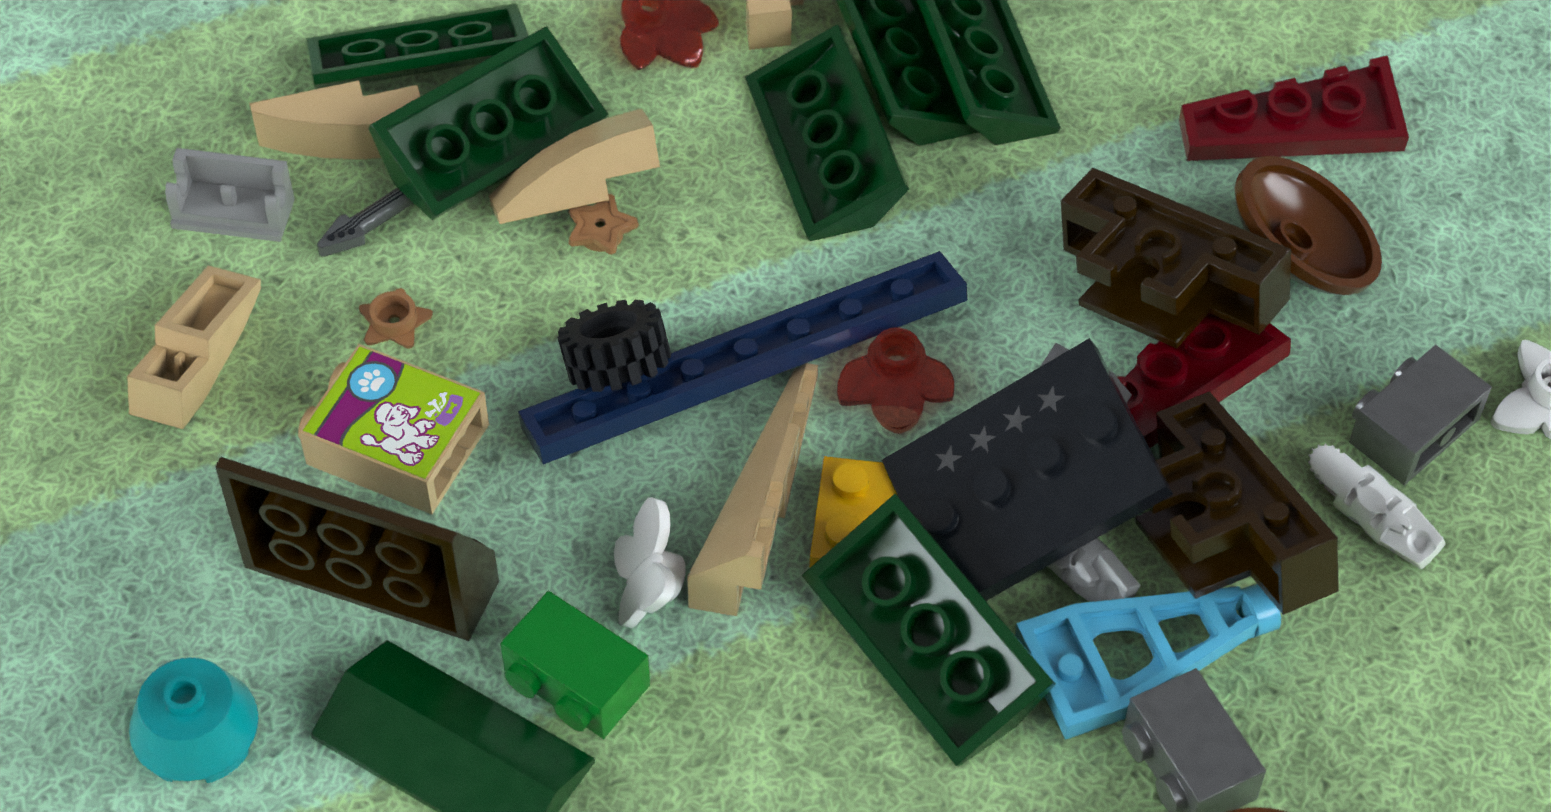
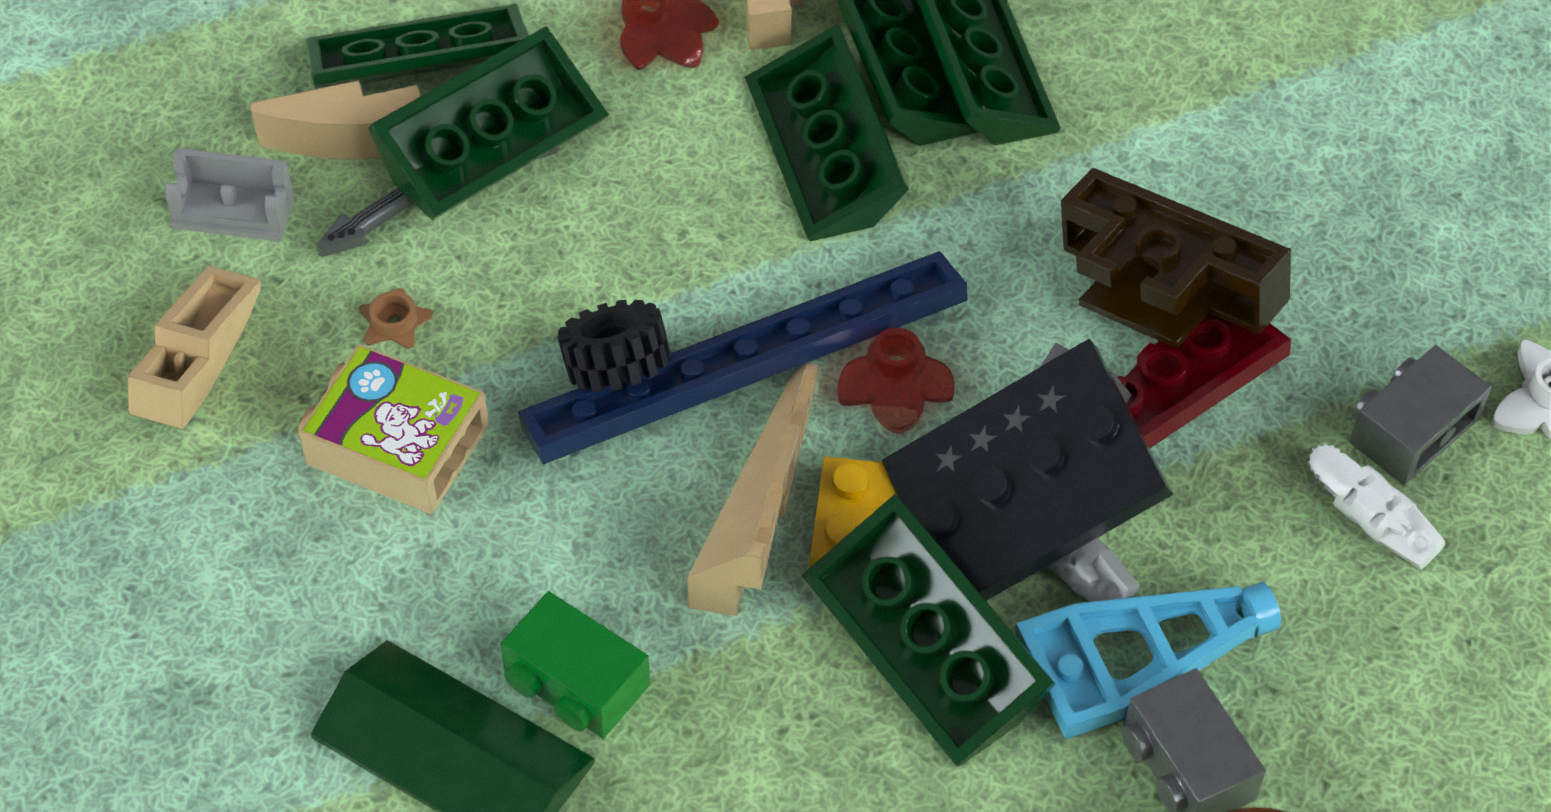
(192, 721): teal cone -> none
(358, 551): dark brown slope -> none
(577, 168): tan slope -> none
(605, 237): medium nougat plate -> none
(650, 571): white animal -> none
(1234, 512): dark brown piece -> none
(1311, 216): reddish brown dish -> none
(1317, 117): dark red wing -> none

